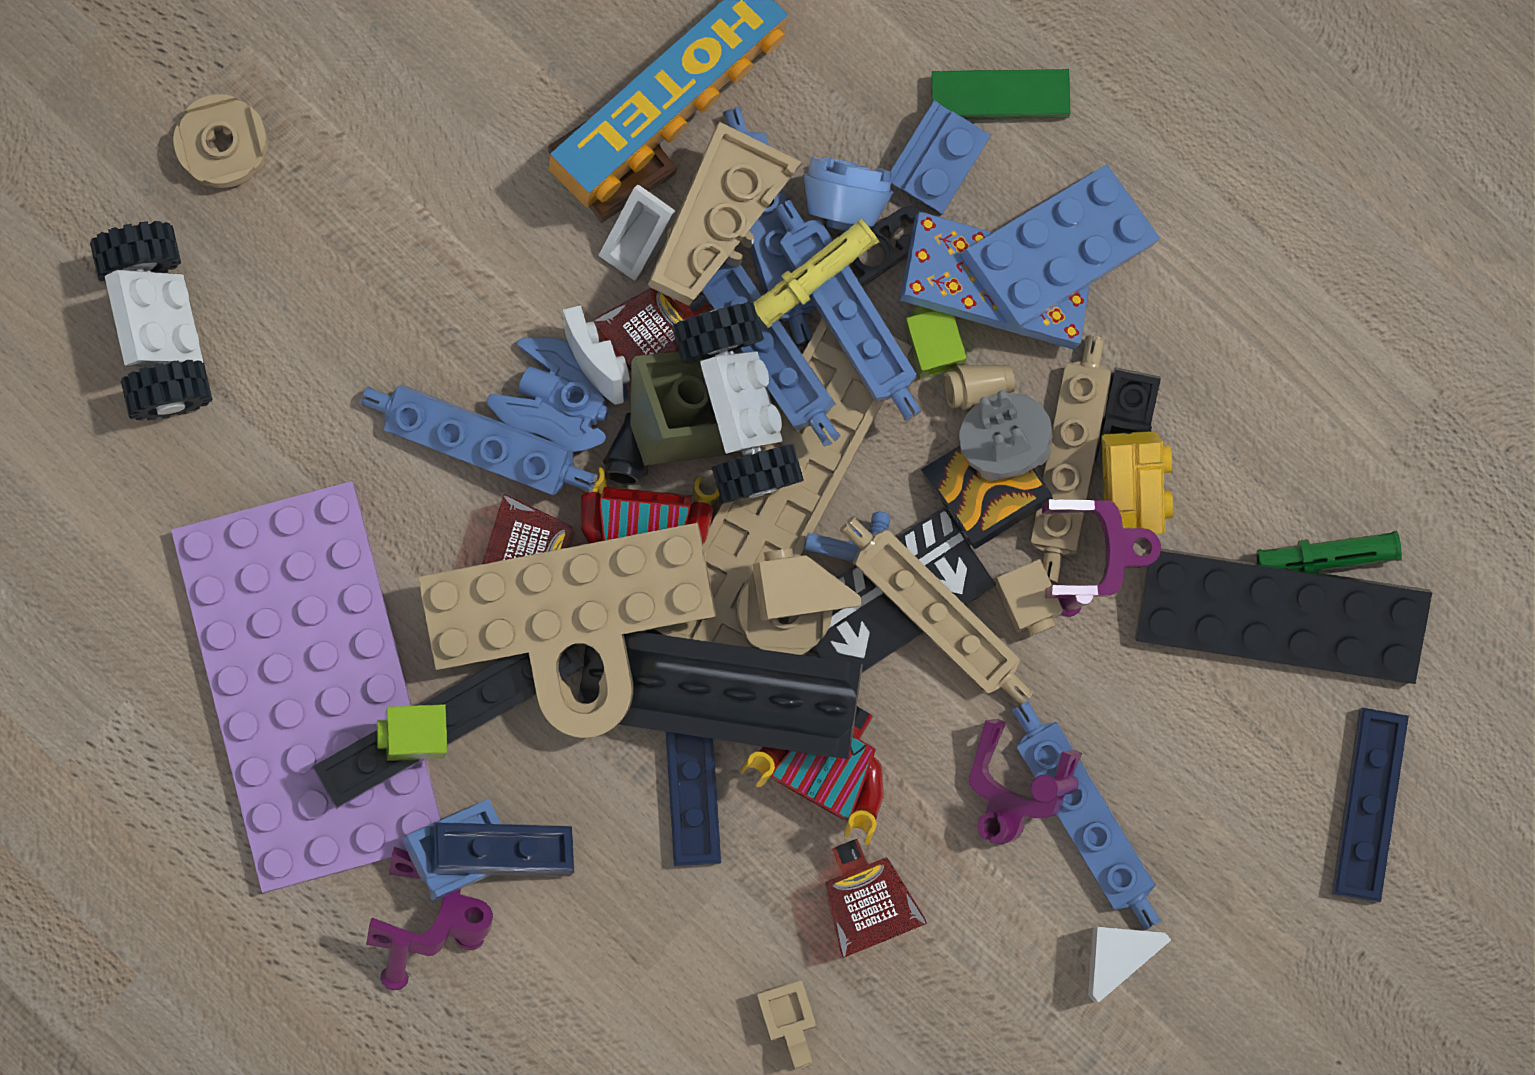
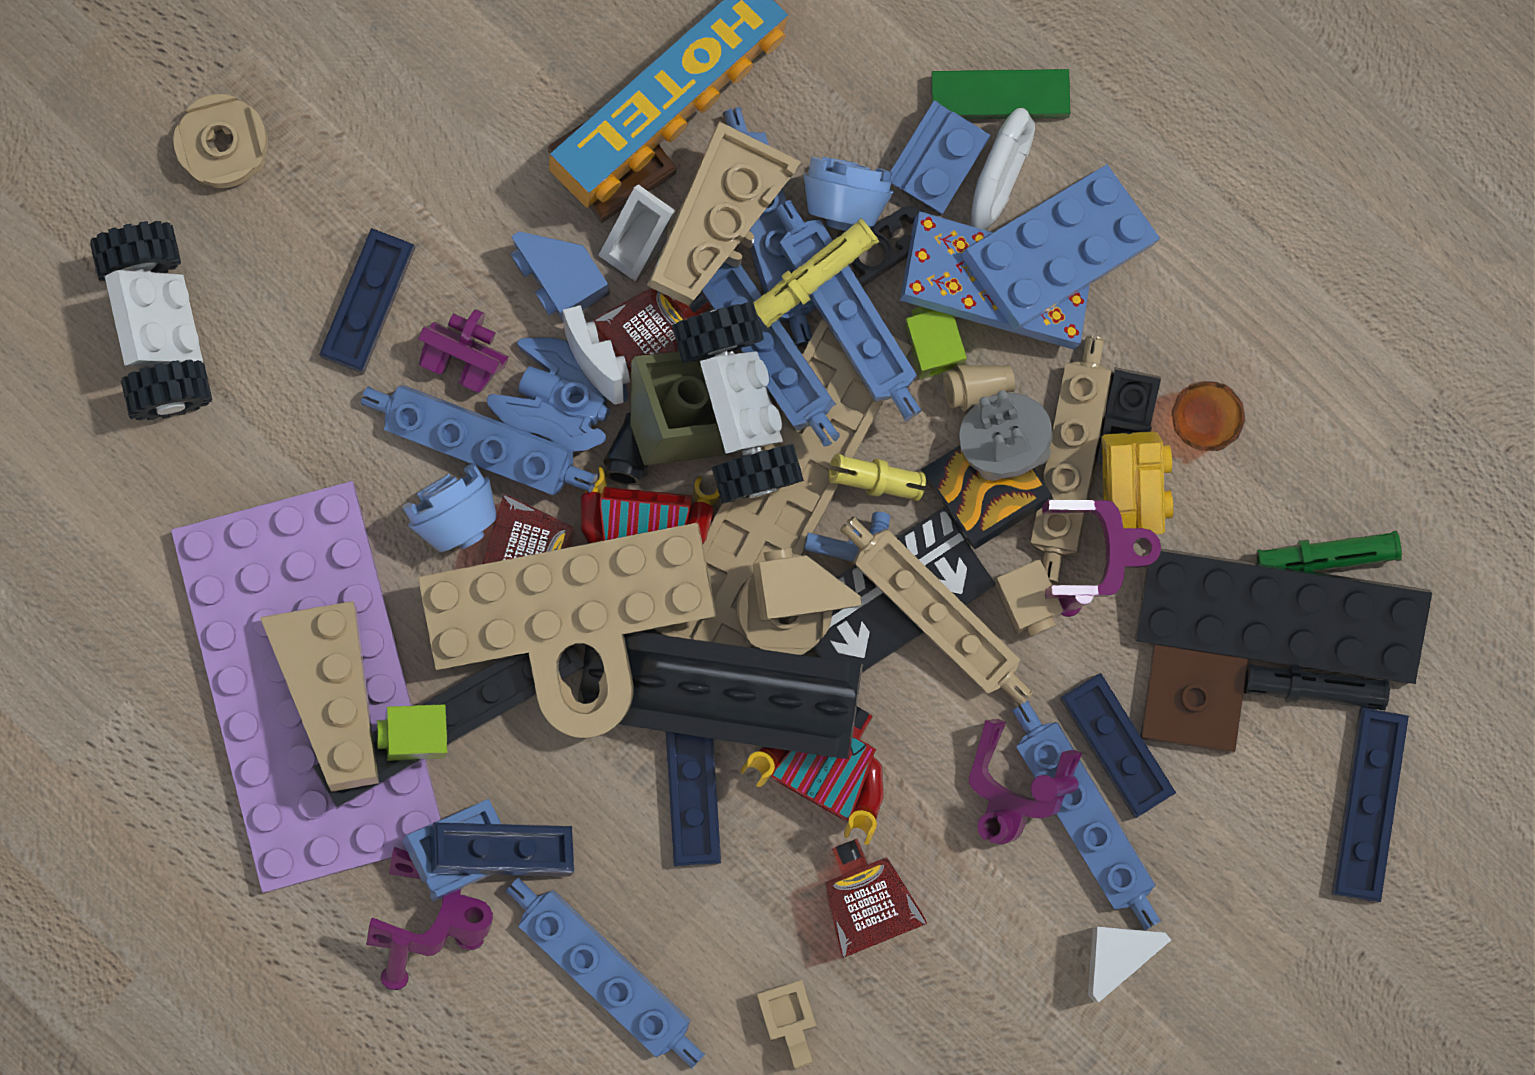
(327, 681): none -> tan wing
(367, 301): none -> dark blue tile
(453, 510): none -> light blue cone
(480, 360): none -> magenta hips
(562, 271): none -> medium blue slope
(604, 973): none -> medium blue plate
(876, 477): none -> light yellow pin
(1002, 168): none -> white piece
(1117, 745): none -> dark blue tile
(1194, 698): none -> reddish brown plate
(1208, 416): none -> clear orange hair
(1326, 688): none -> black pin

